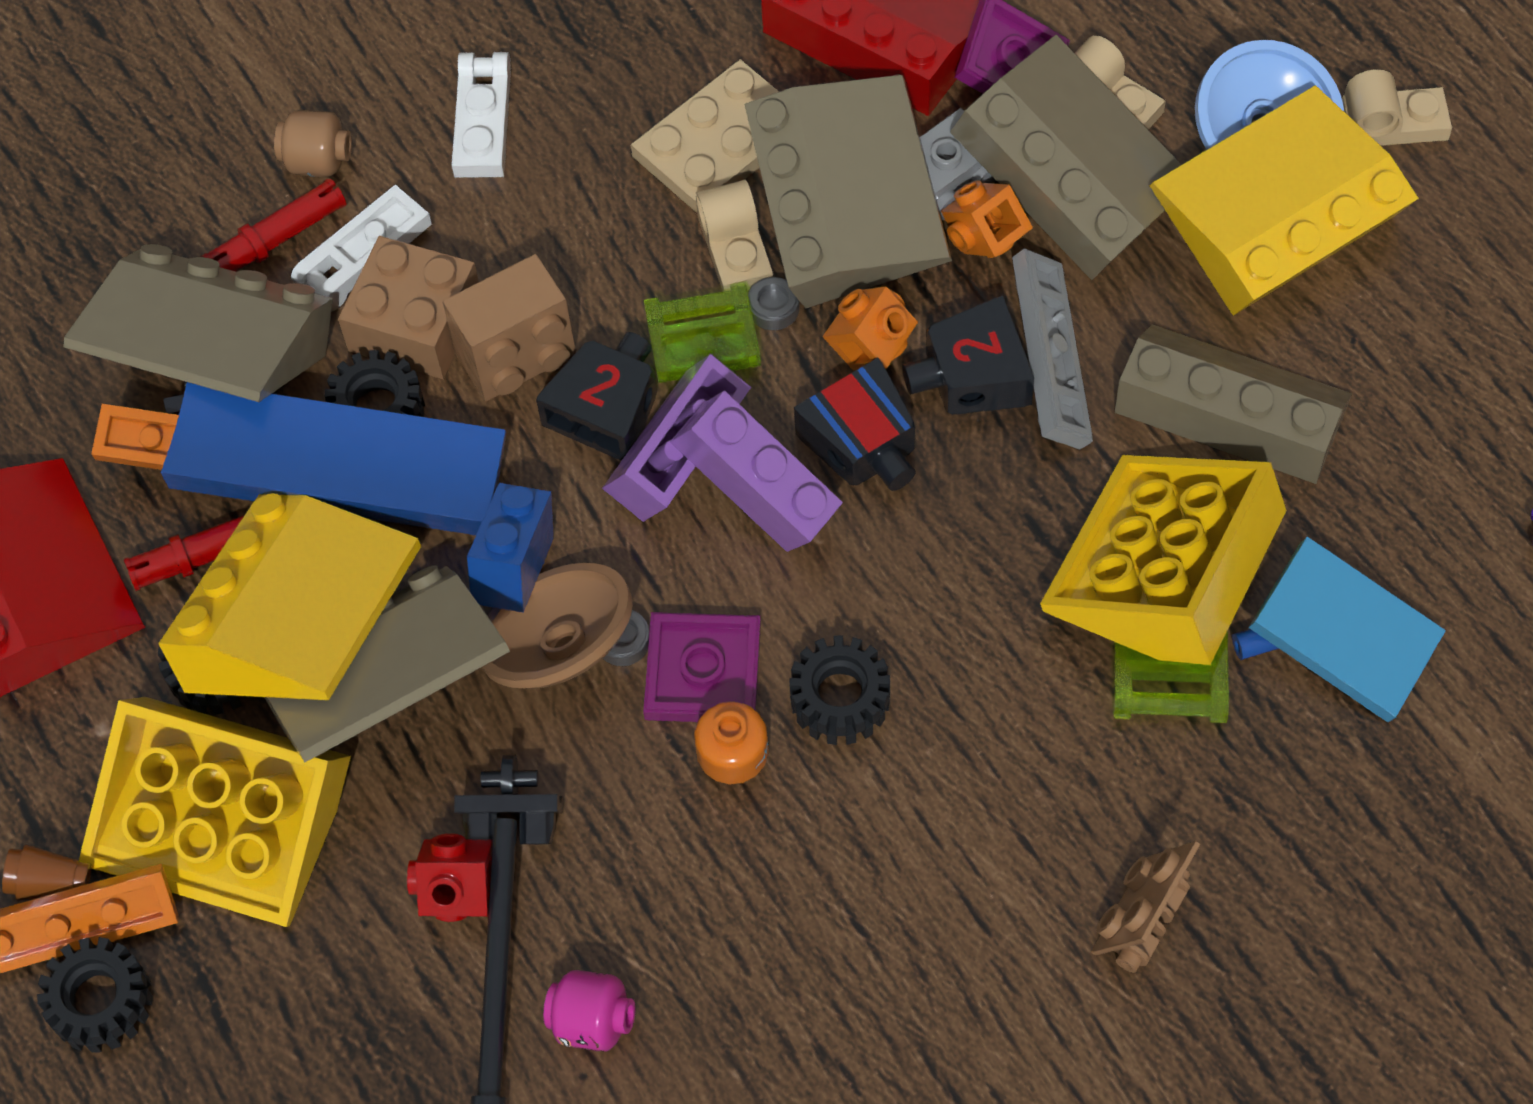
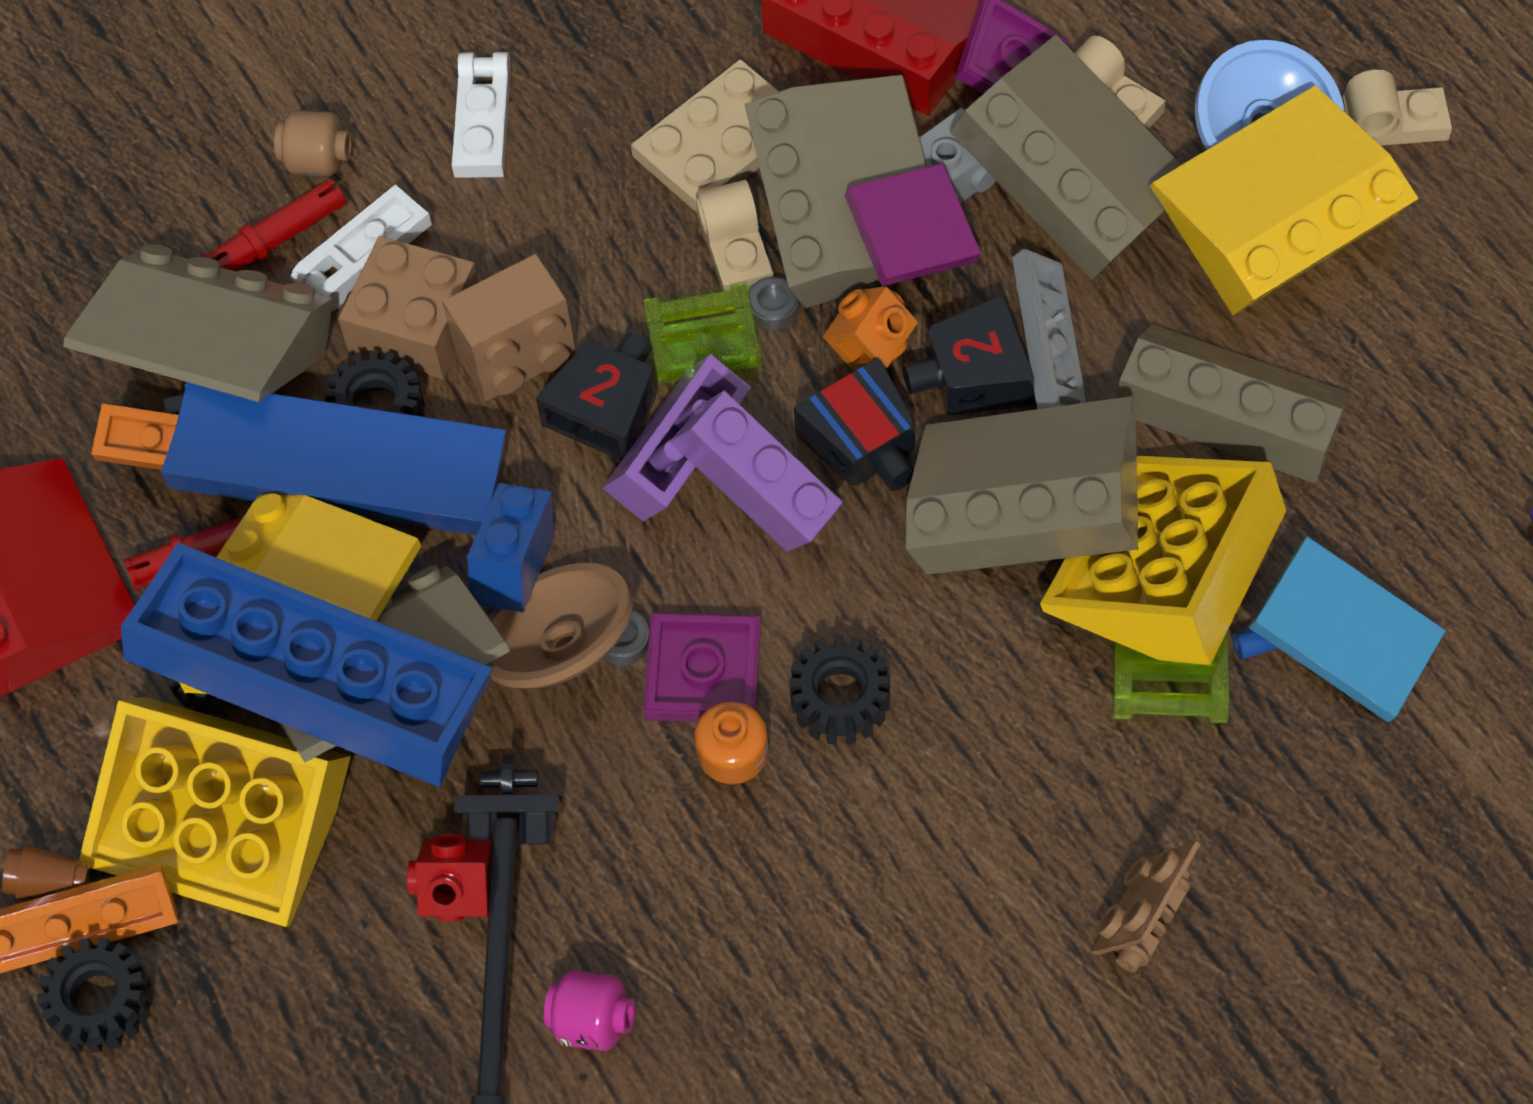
(305, 663): none -> blue arch
(912, 224): none -> magenta tile
(985, 219): orange brick -> none
(1025, 487): none -> dark tan slope

